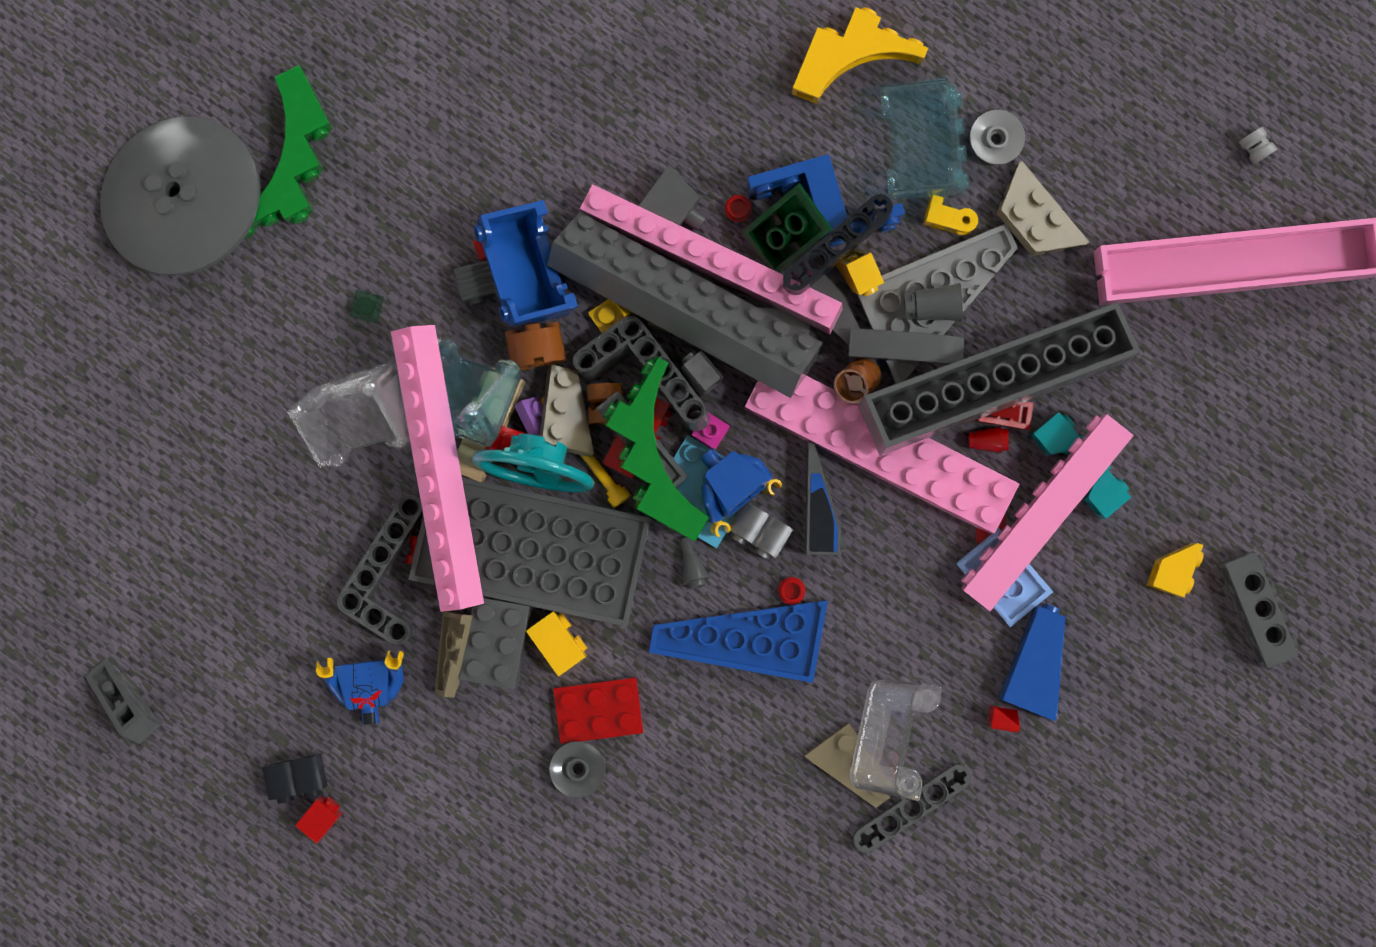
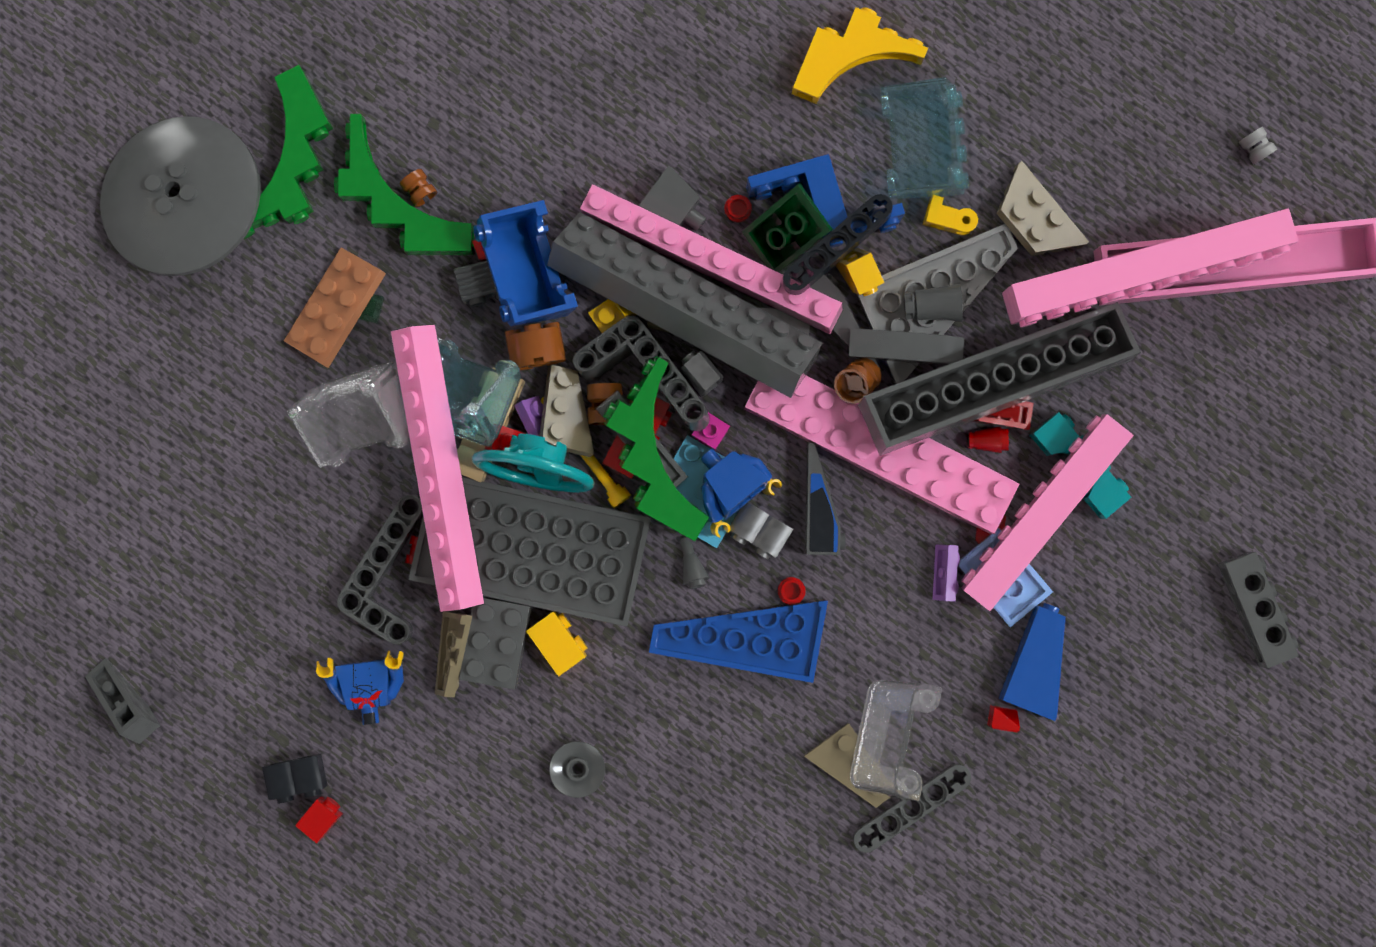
(334, 307): none -> nougat plate
(364, 182): none -> green arch
(418, 187): none -> dark orange wheel
(598, 710): red plate -> none
(945, 572): none -> medium lavender plate
(1006, 127): light grey dish -> none
(1151, 266): none -> bright pink brick
(1175, 570): yellow slope -> none

